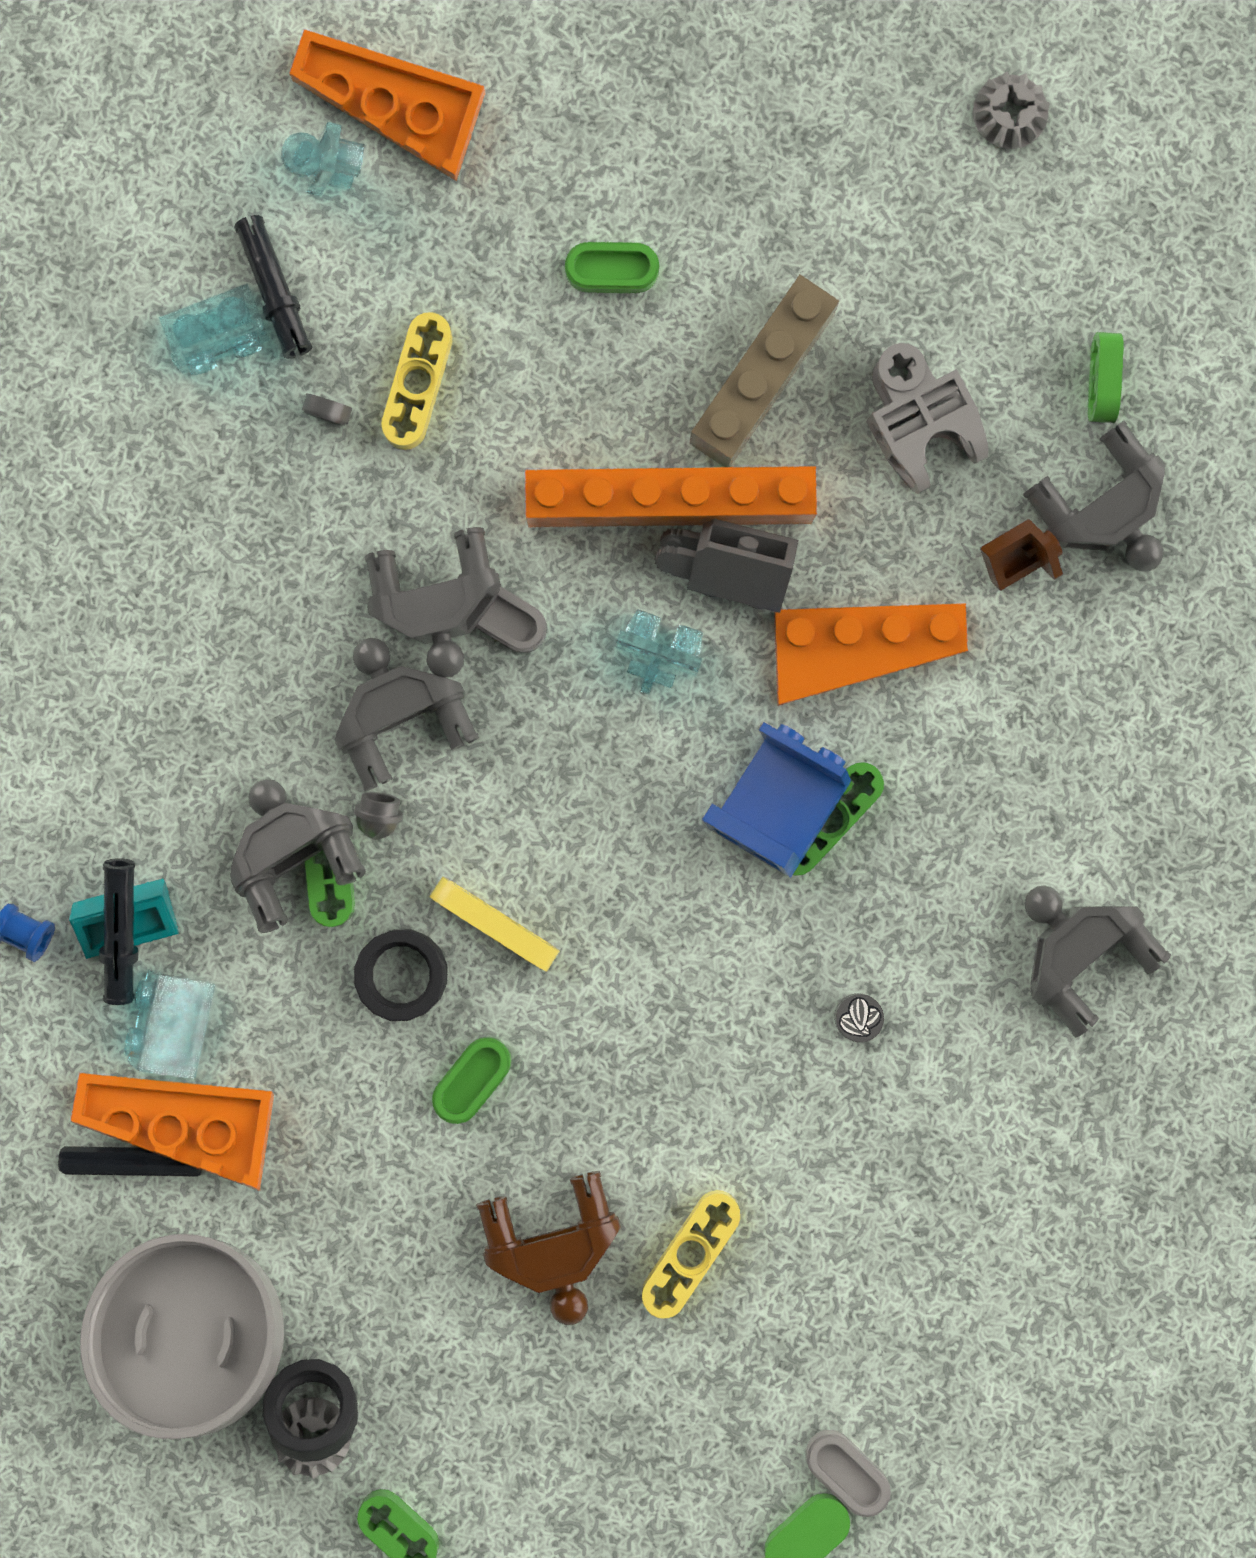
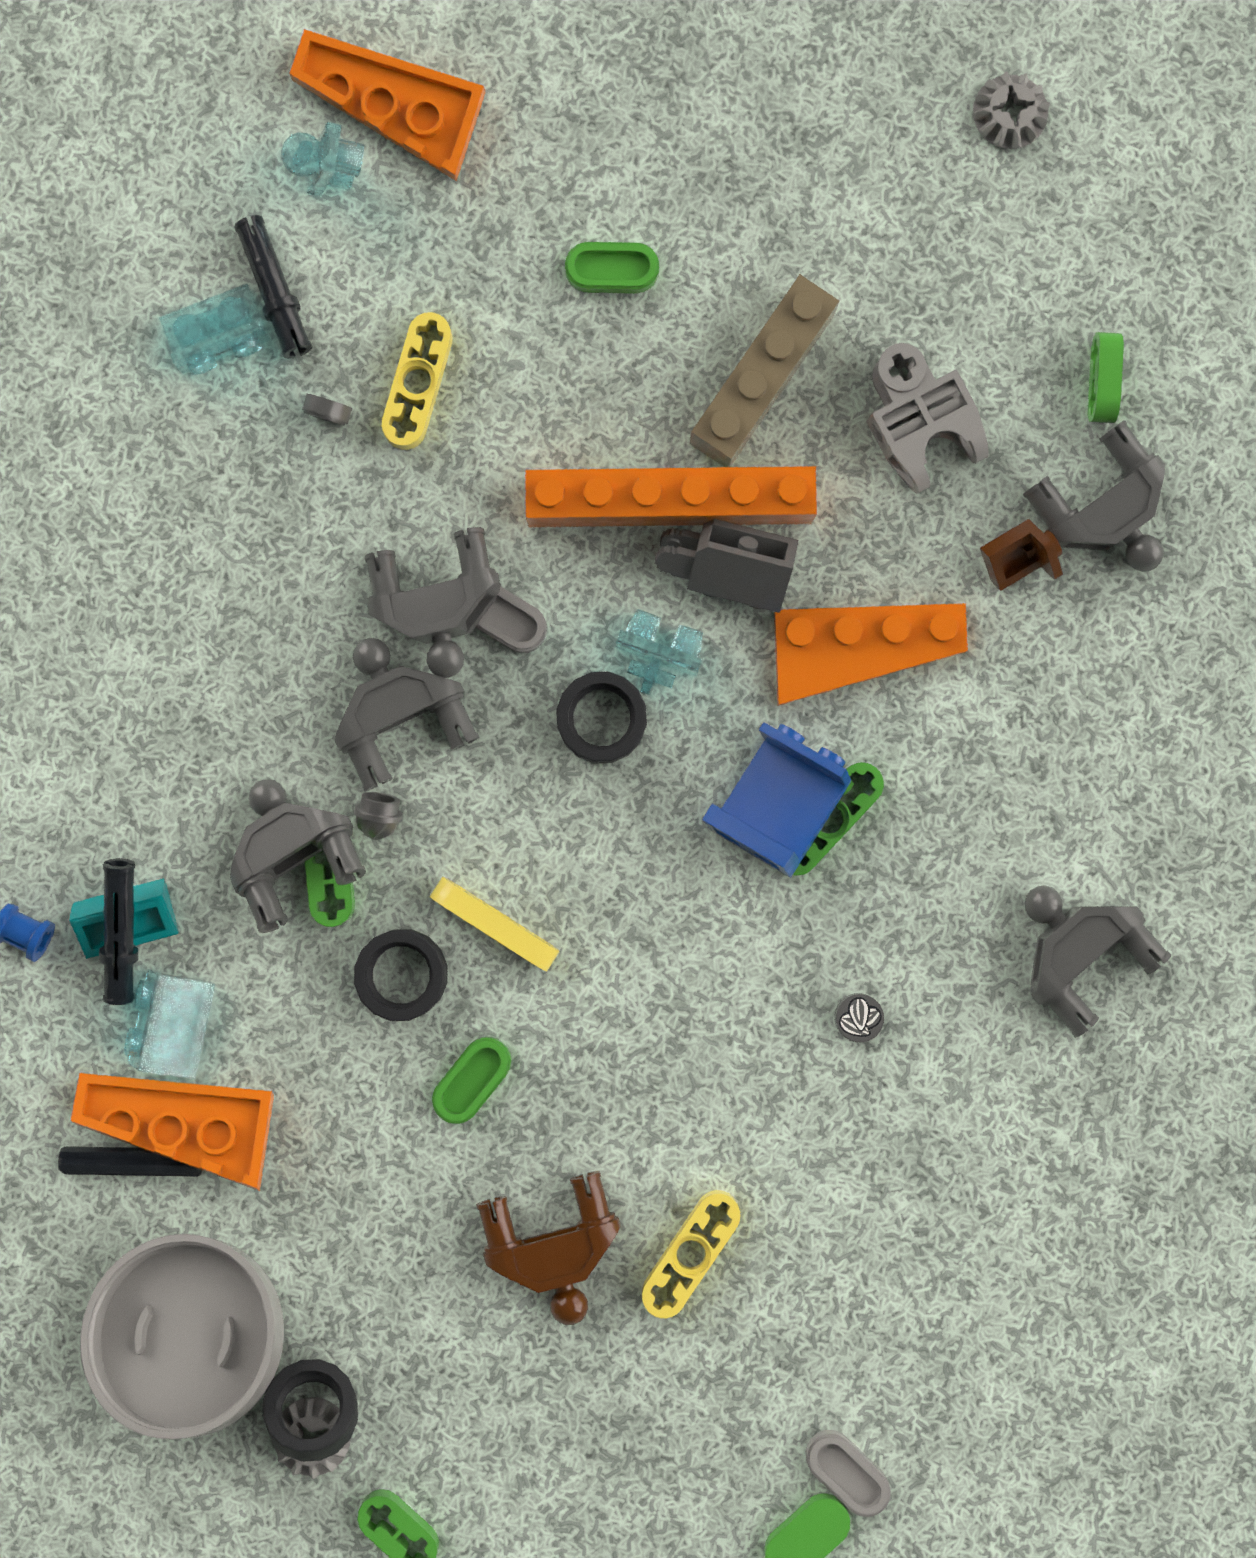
(585, 685): none -> black tyre

